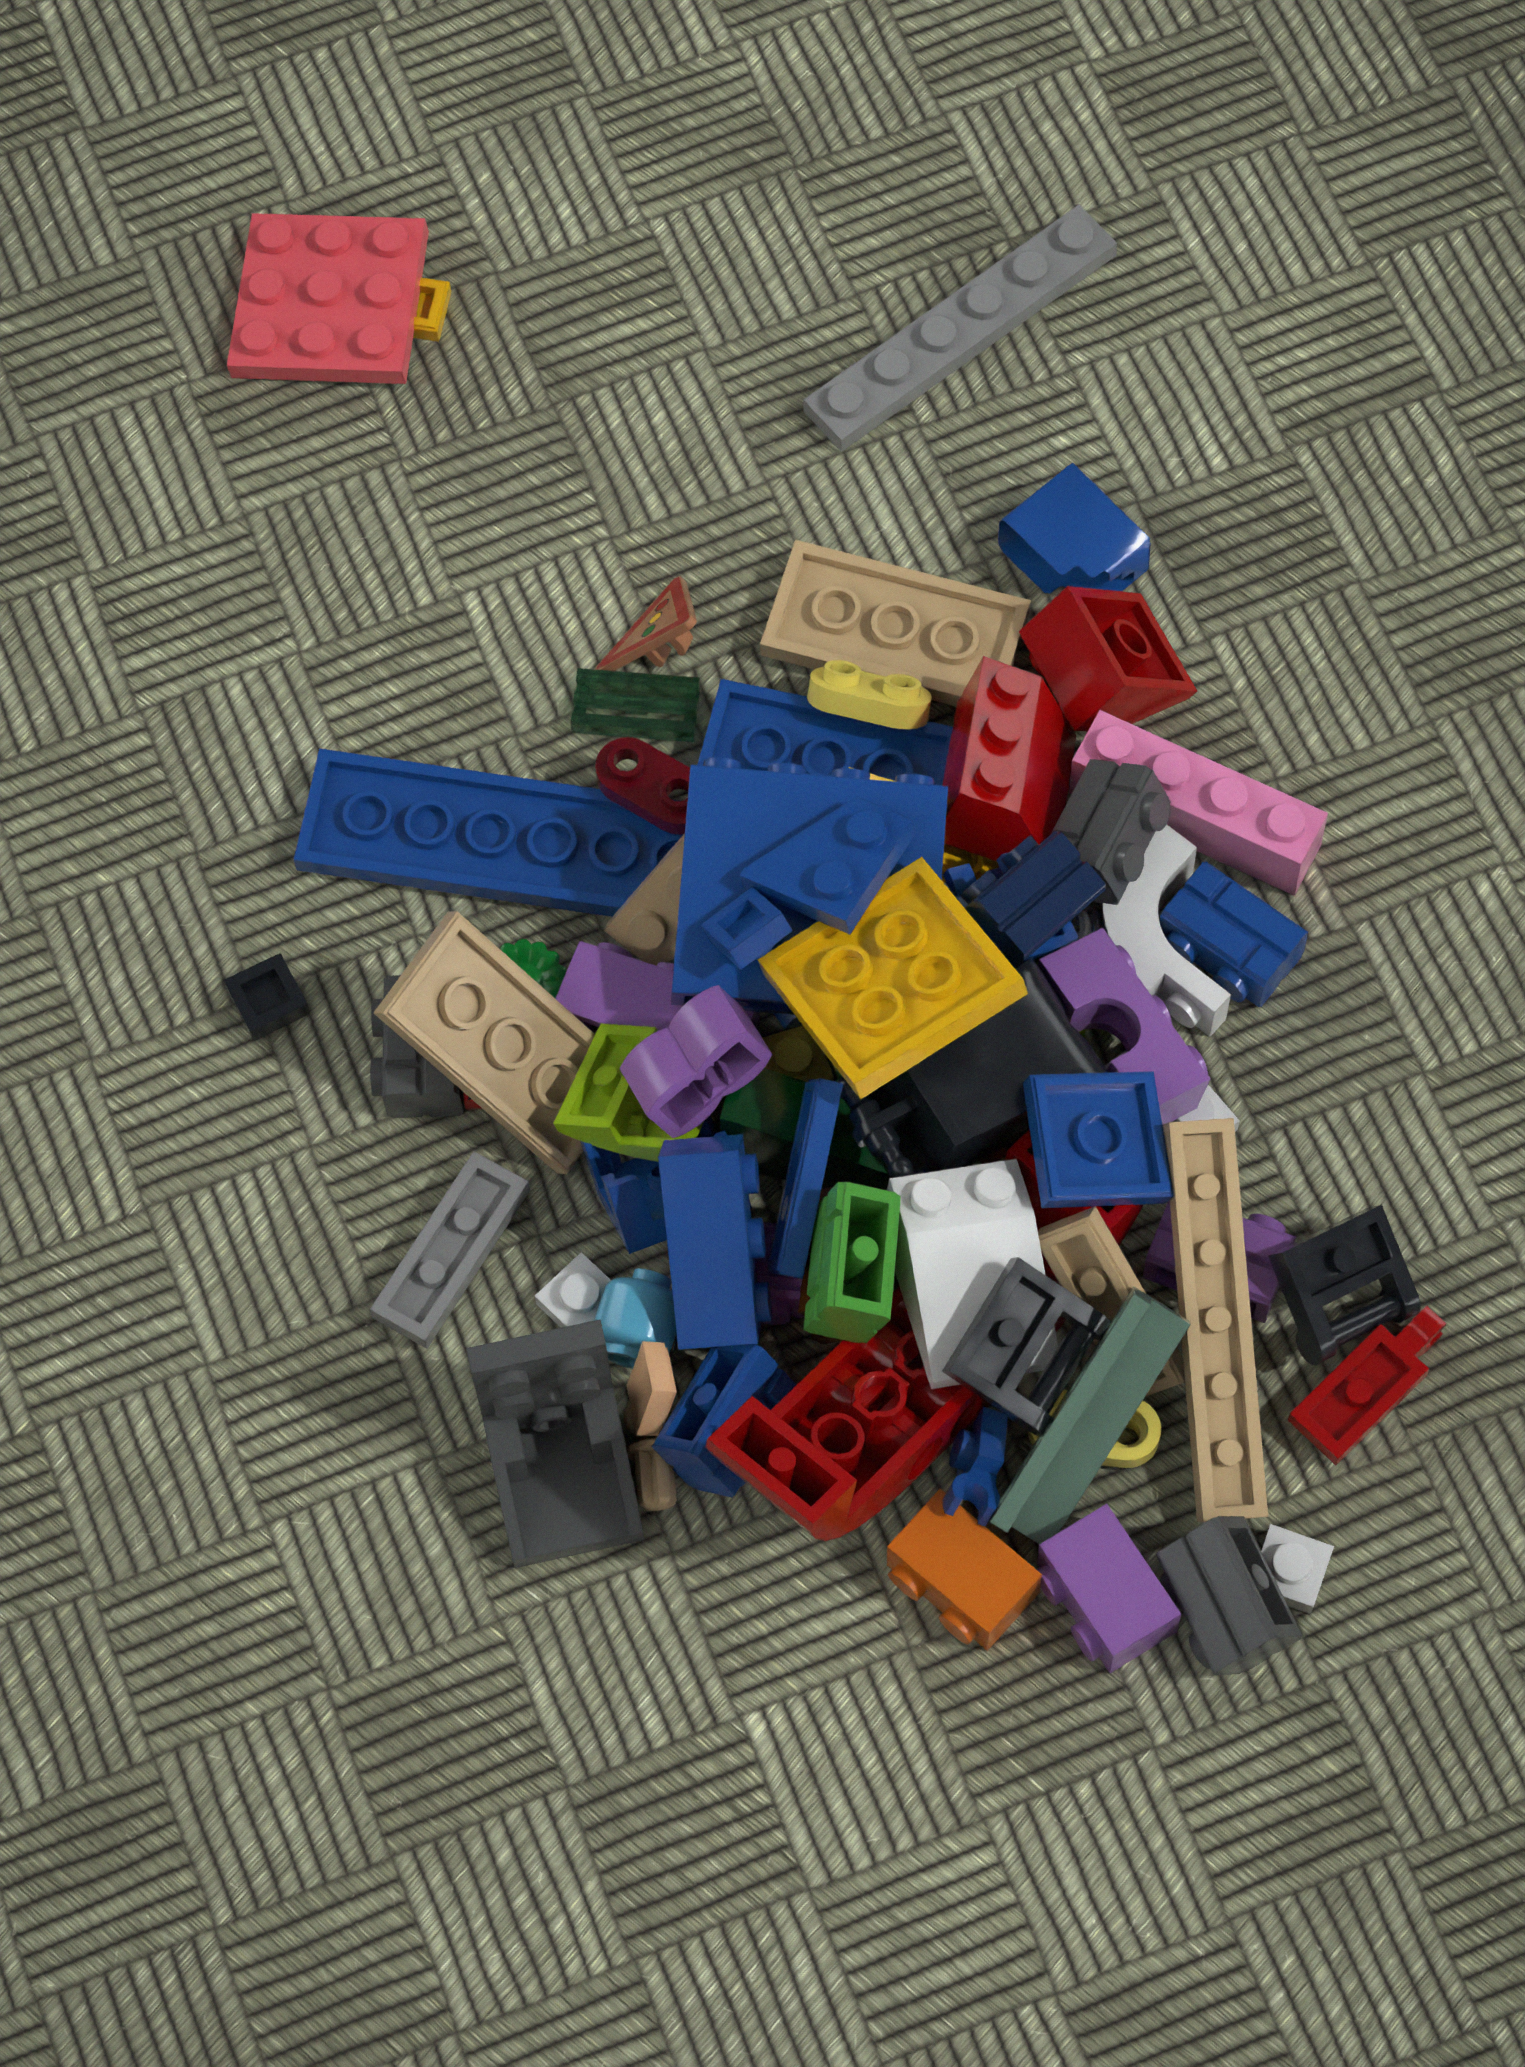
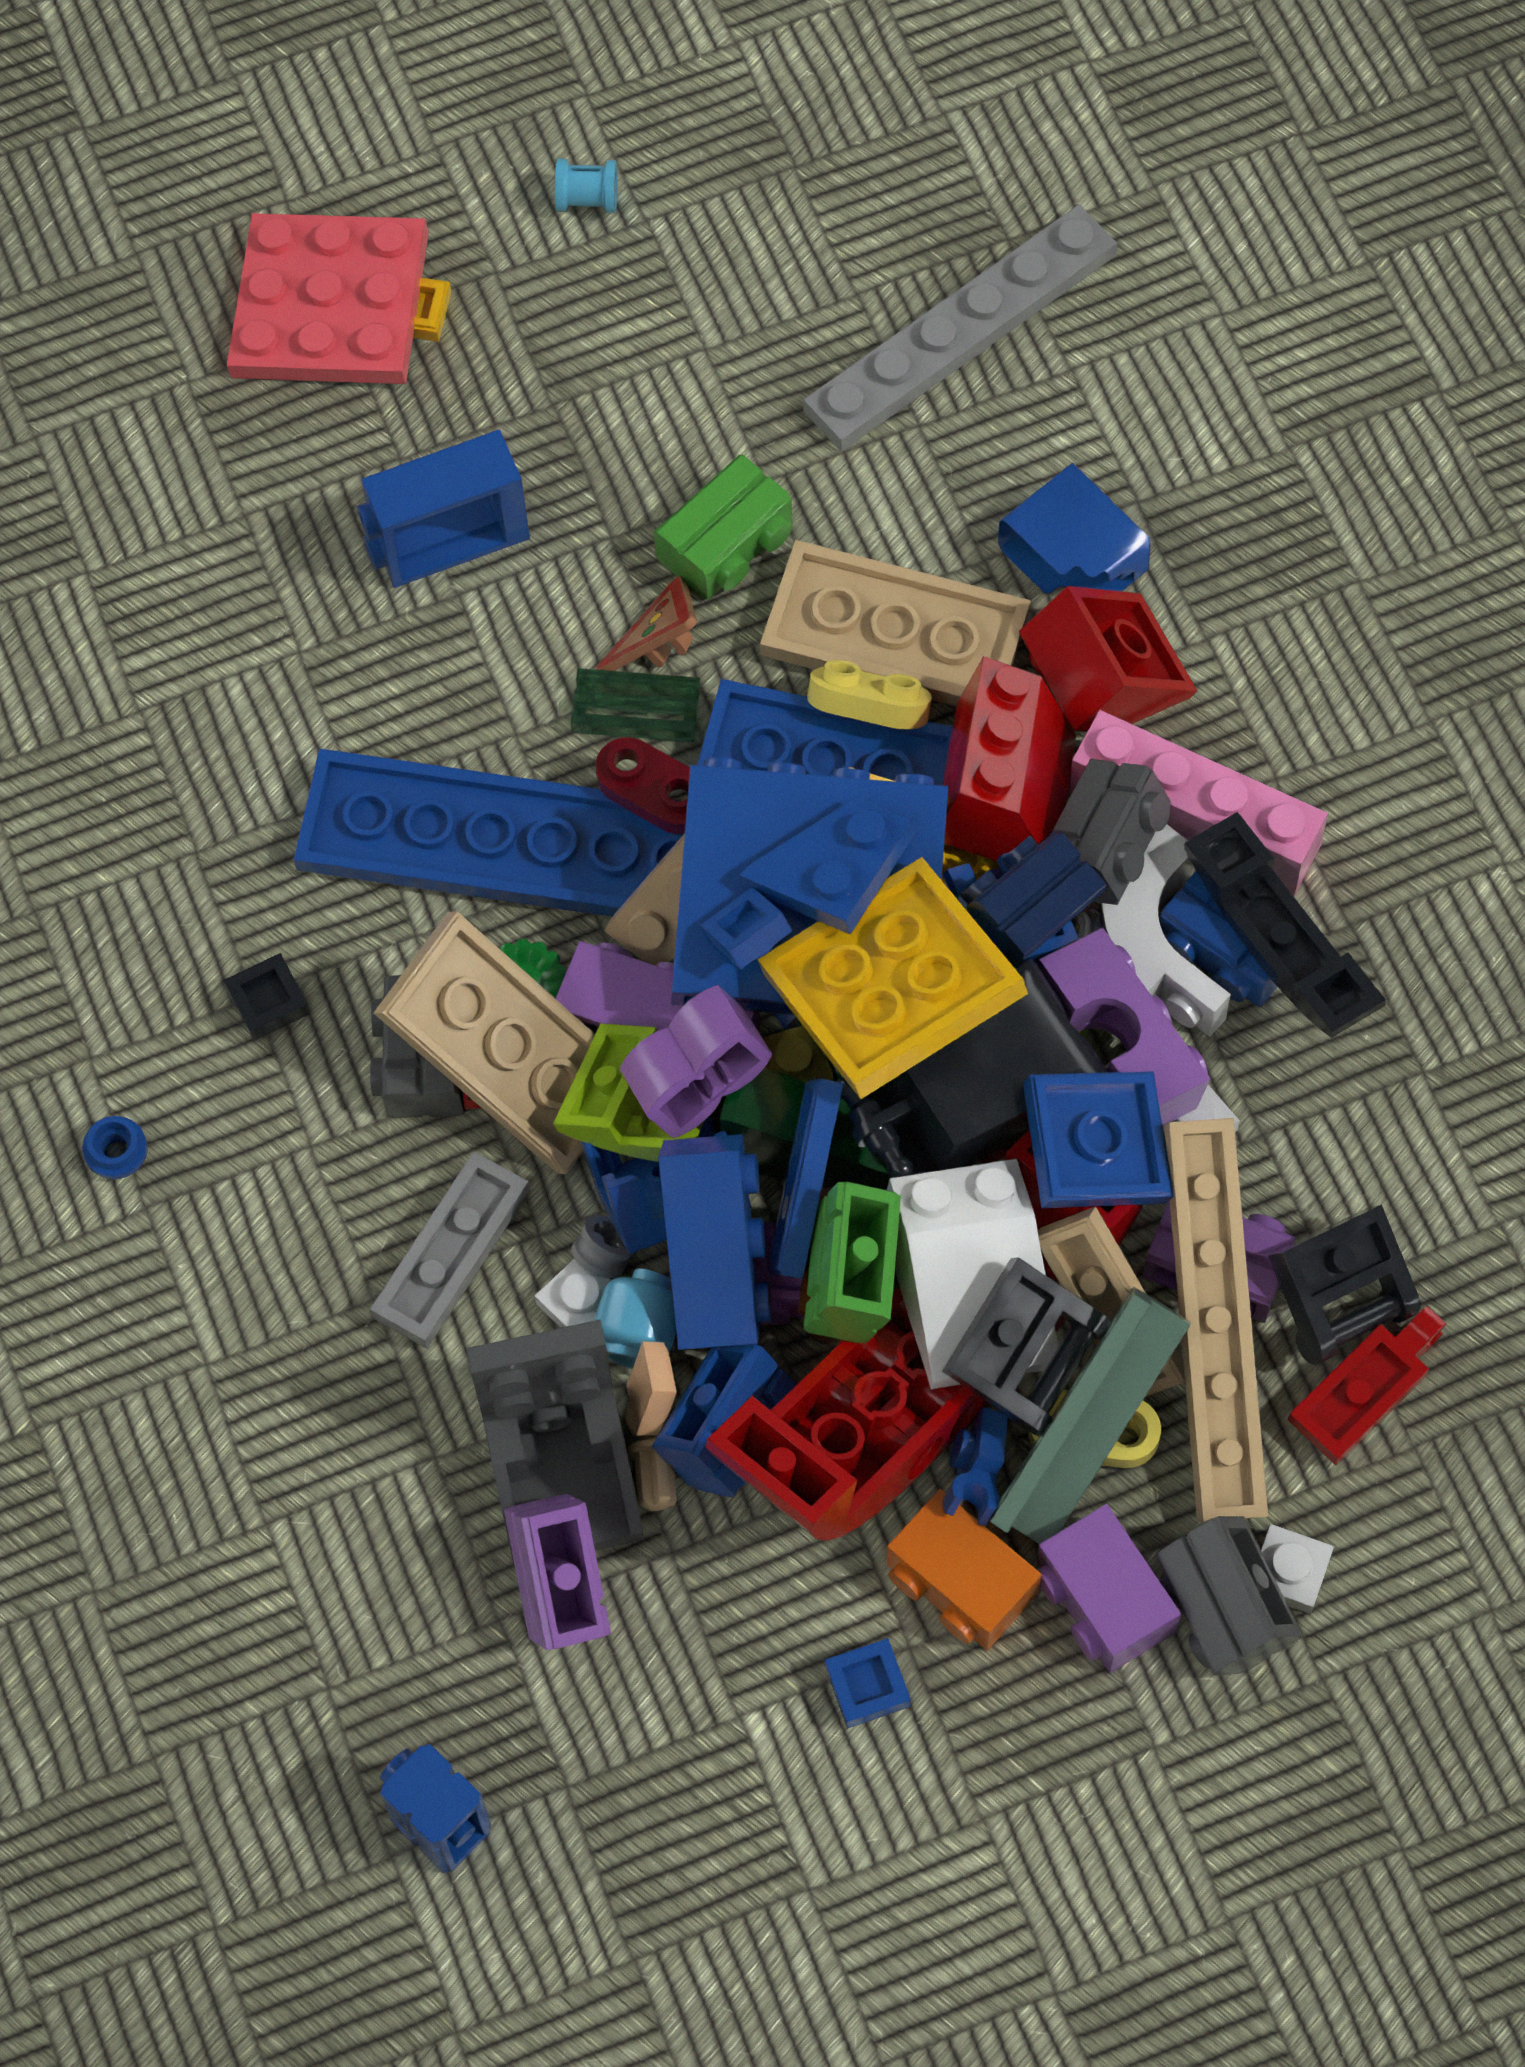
(112, 1130): none -> blue plate
(434, 1806): none -> blue brick
(443, 509): none -> blue window
(557, 1571): none -> medium lavender brick
(586, 185): none -> medium azure bush
(600, 1248): none -> light grey bush
(724, 528): none -> bright green brick
(867, 1683): none -> blue plate
(1278, 930): none -> black slope

